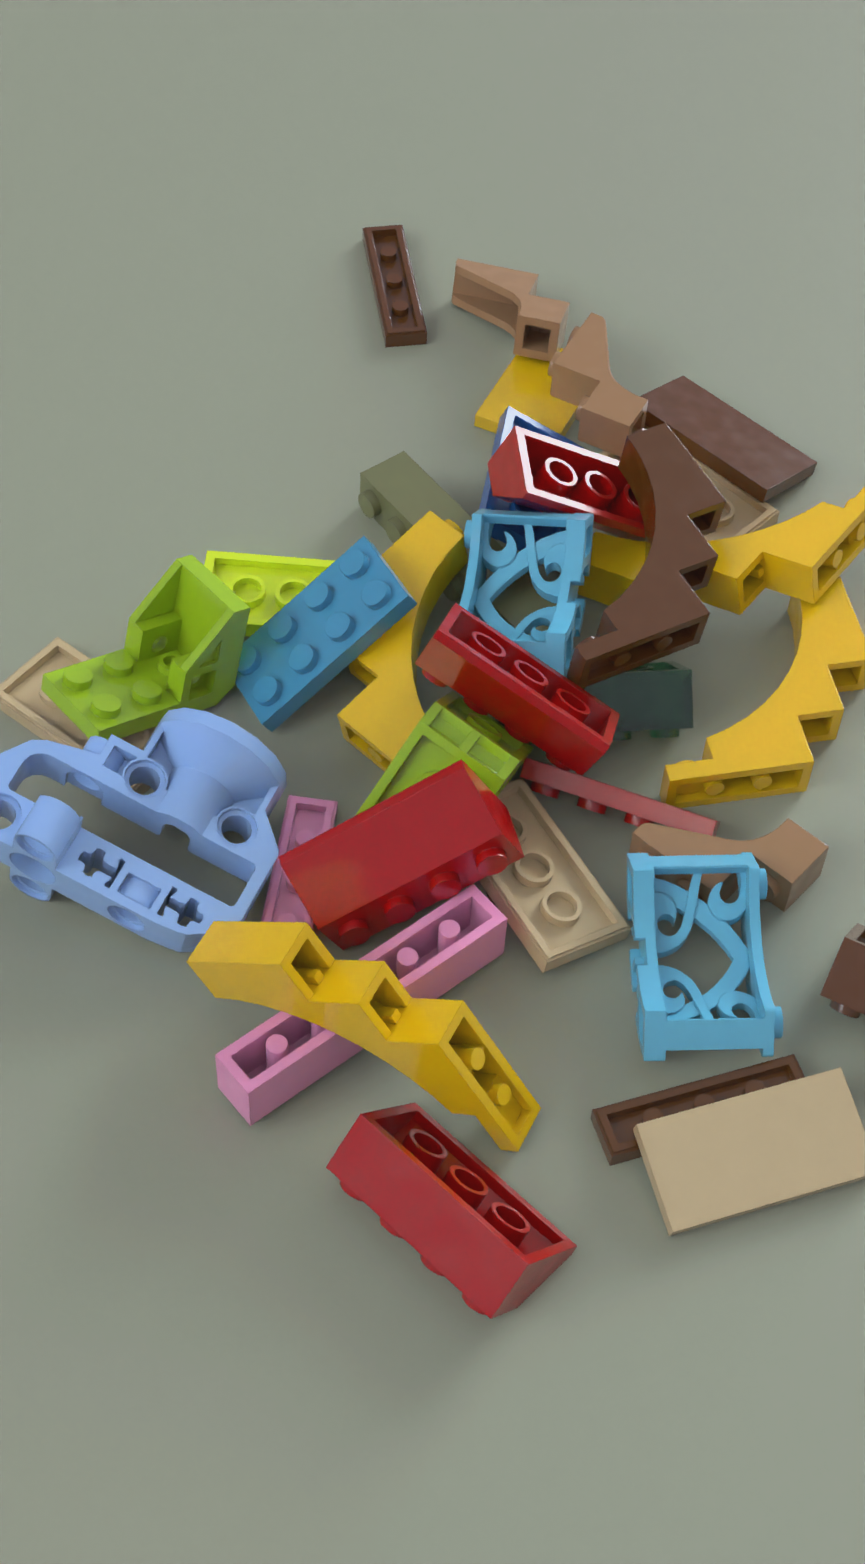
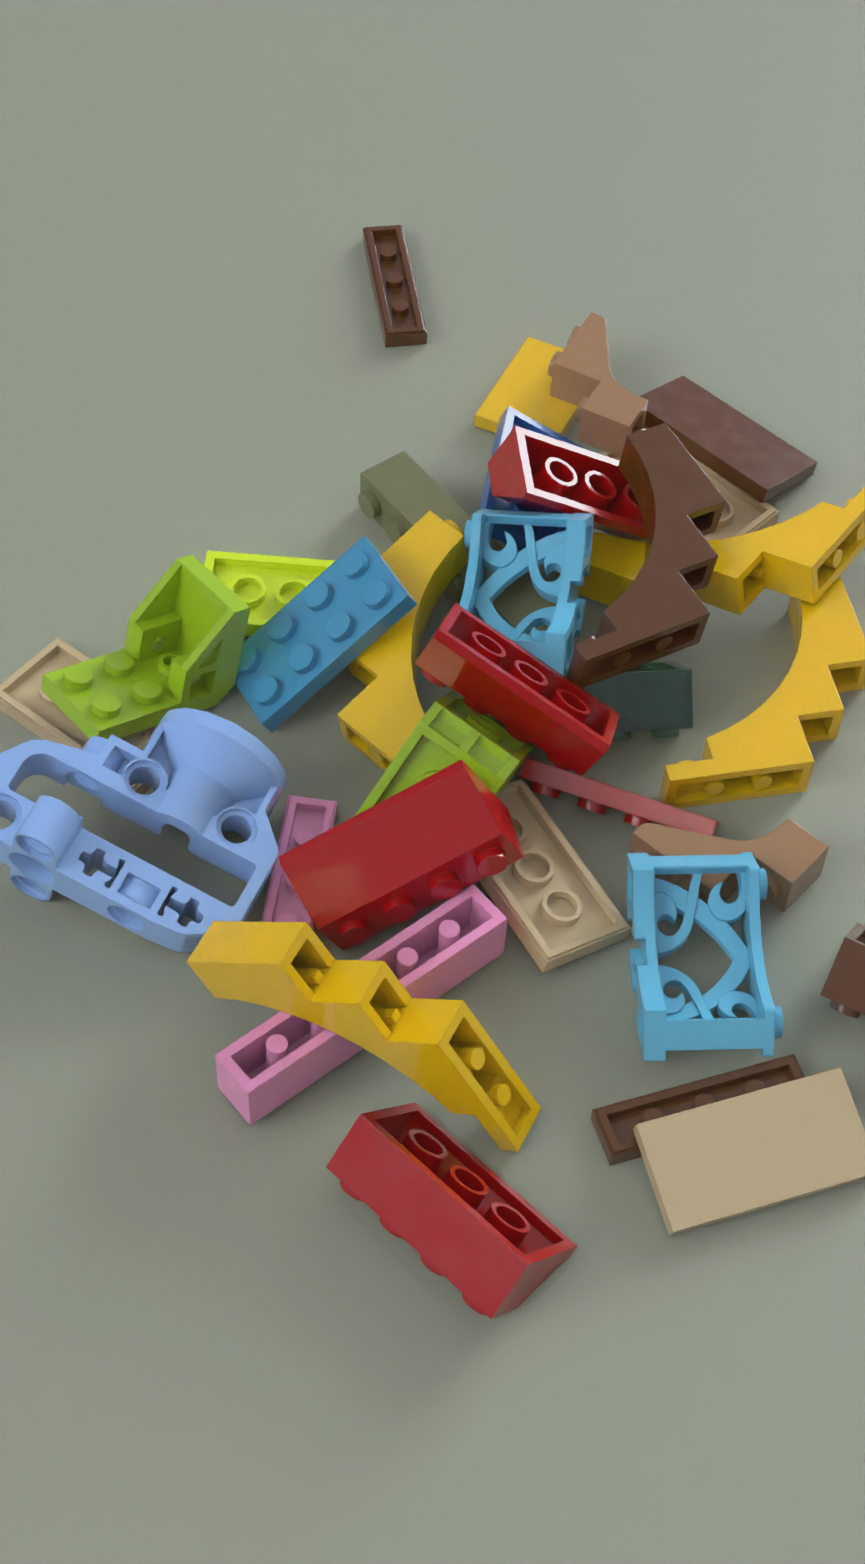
(510, 302): medium nougat arch -> none

